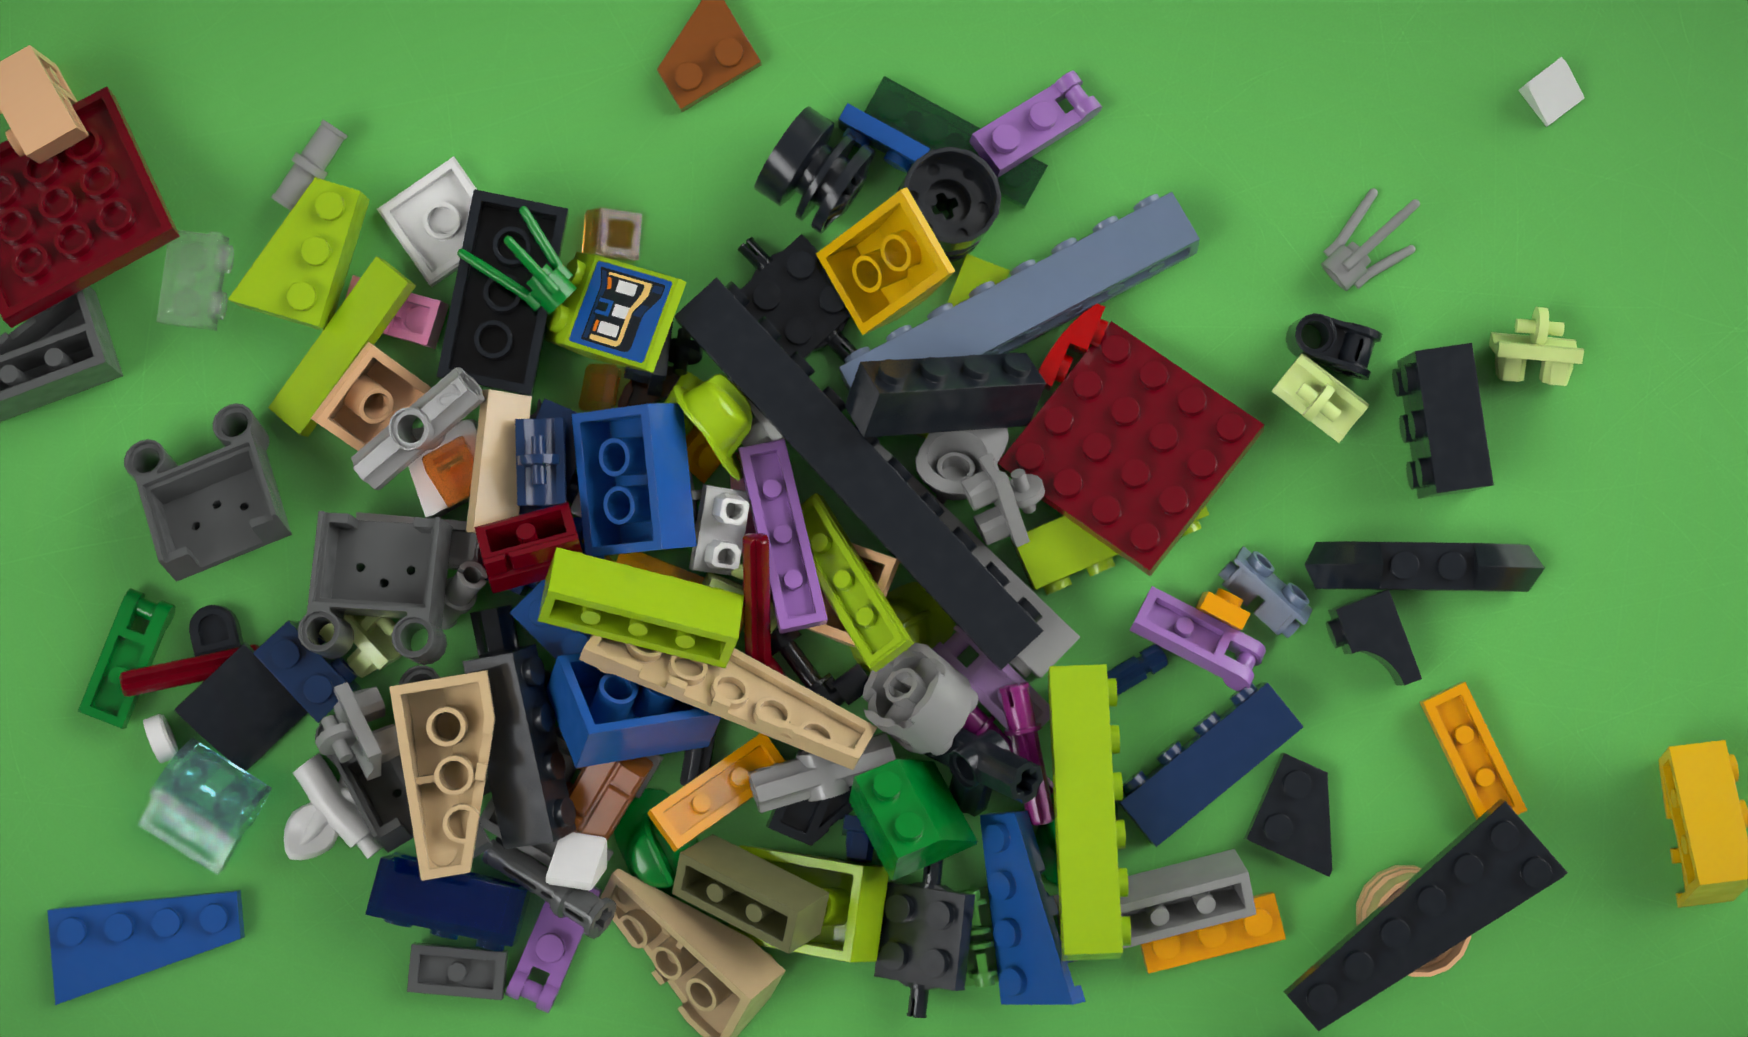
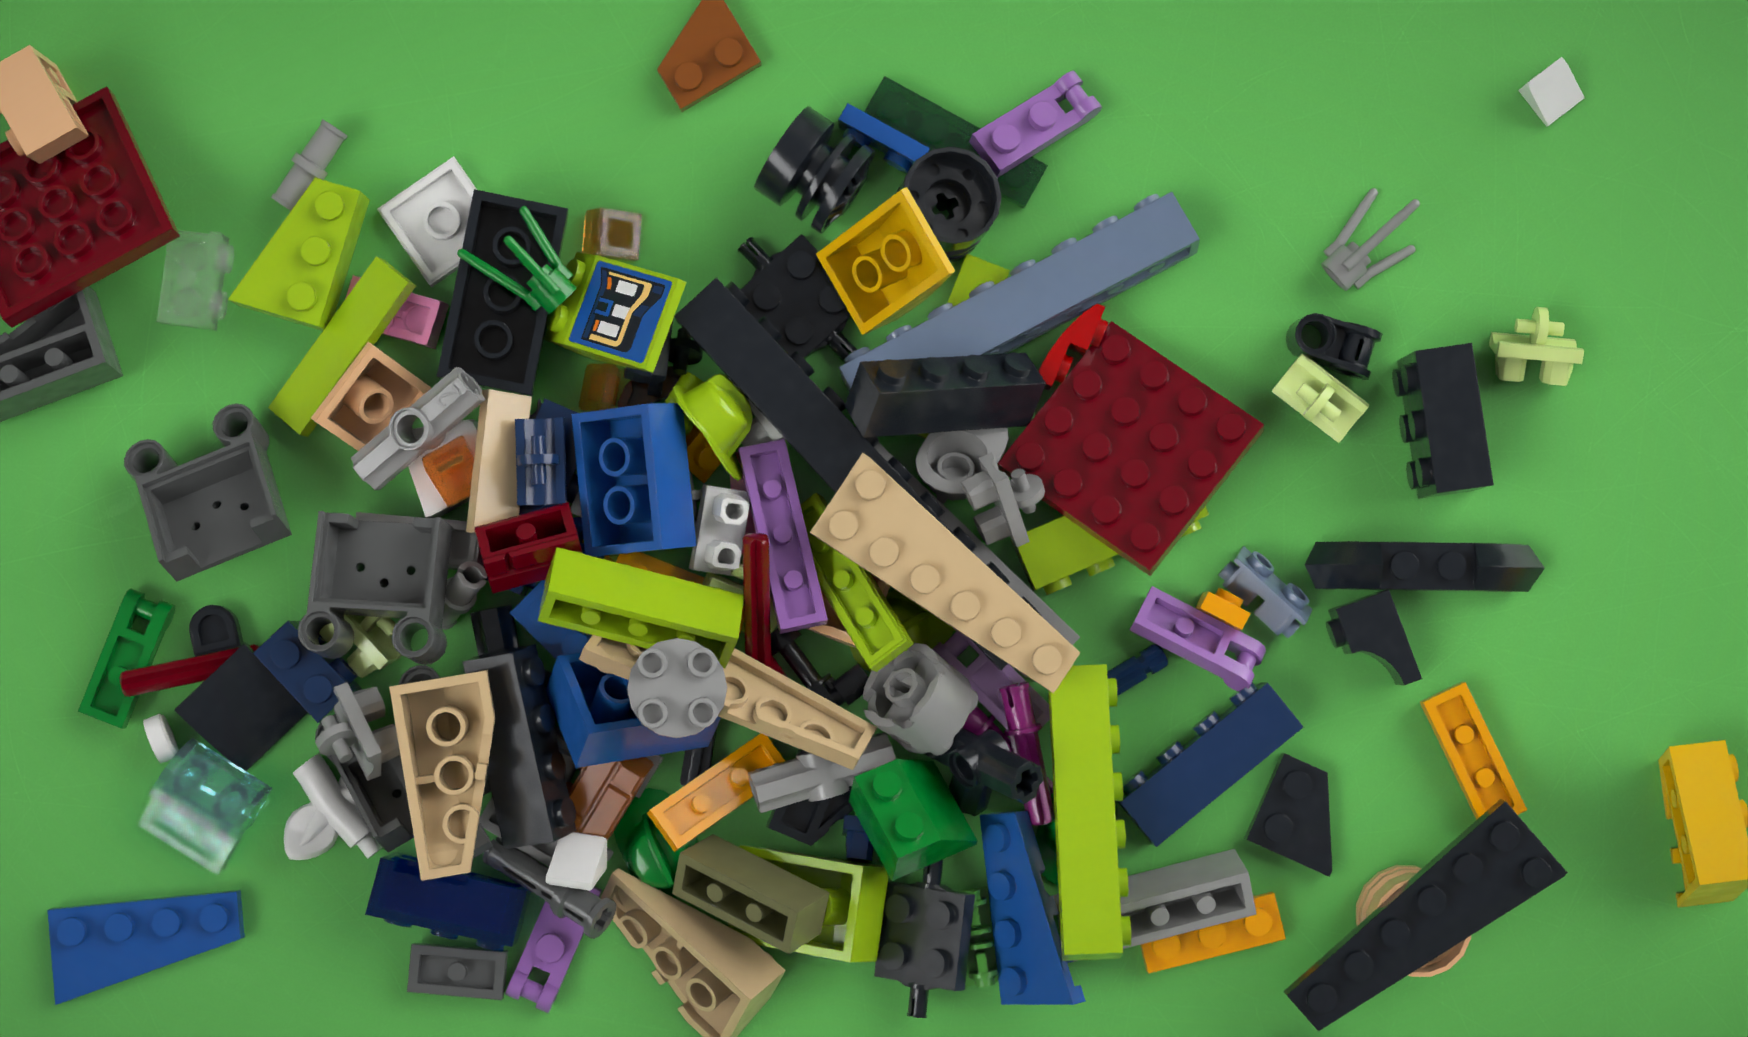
(677, 688): none -> light grey brick
(915, 554): none -> tan wing

